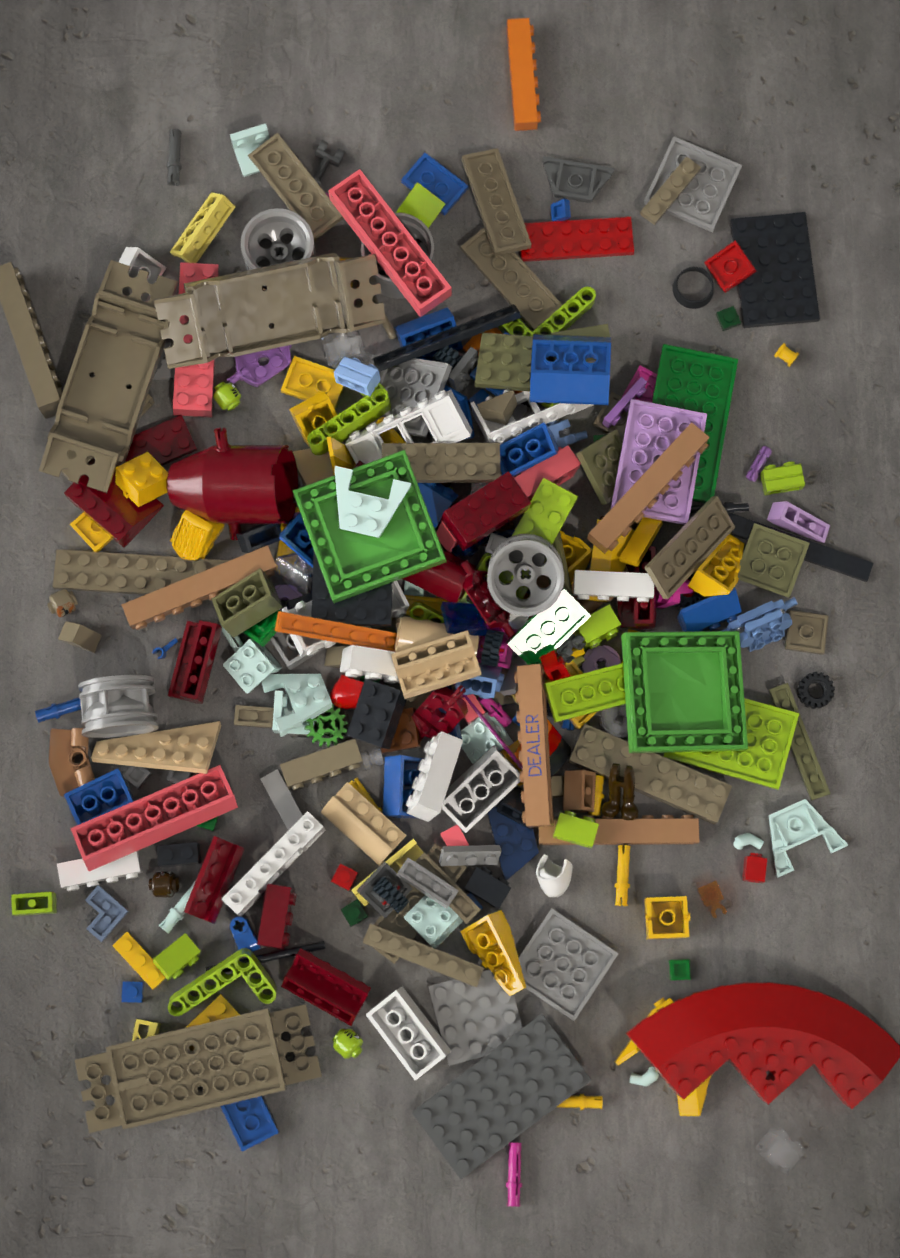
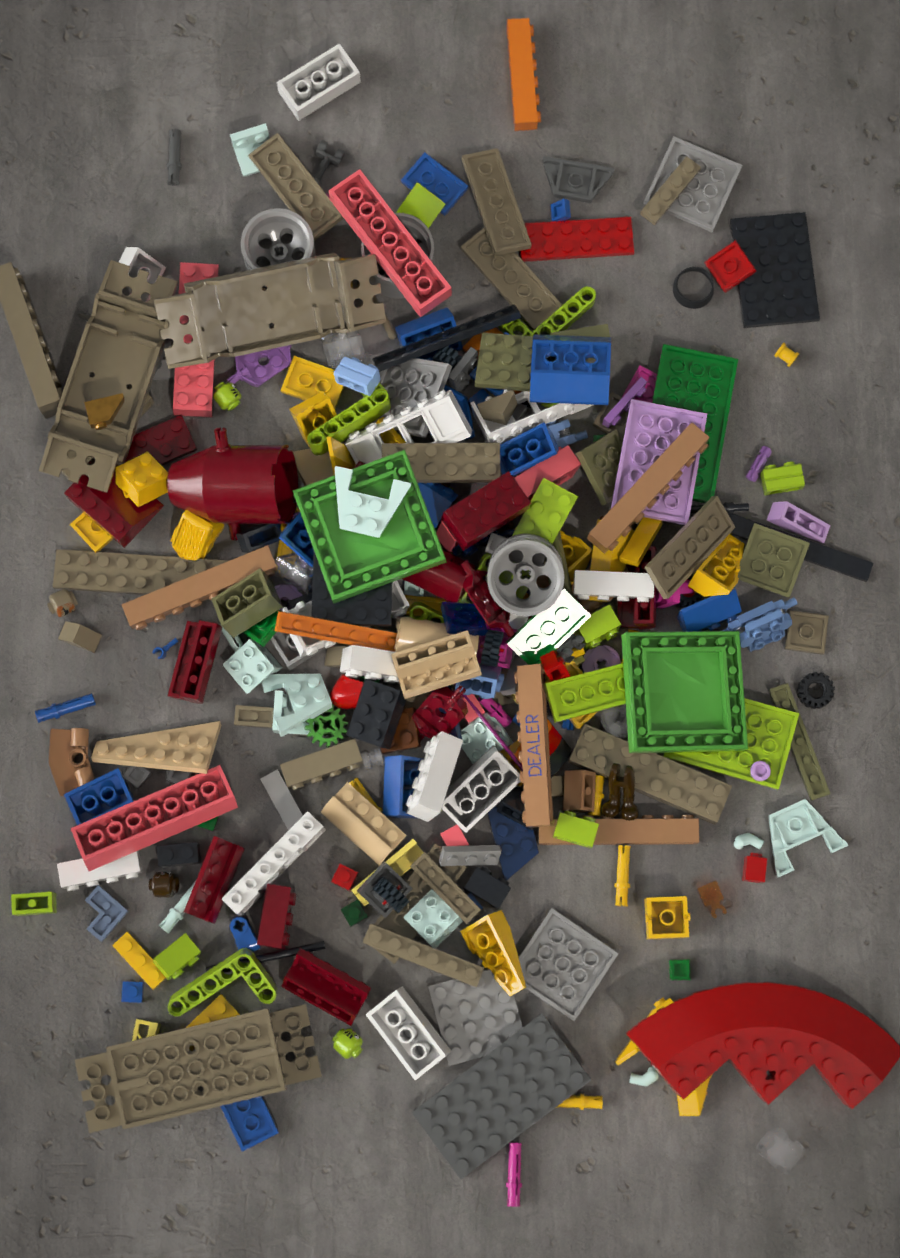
(103, 410): none -> pearl gold slope
(117, 706): light grey wheel -> none
(204, 229): light yellow fence -> none
(318, 82): none -> white brick
(427, 883): light grey plate -> none
(552, 877): white piece -> none
(728, 318): dark green plate -> none
(760, 771): none -> lavender tile

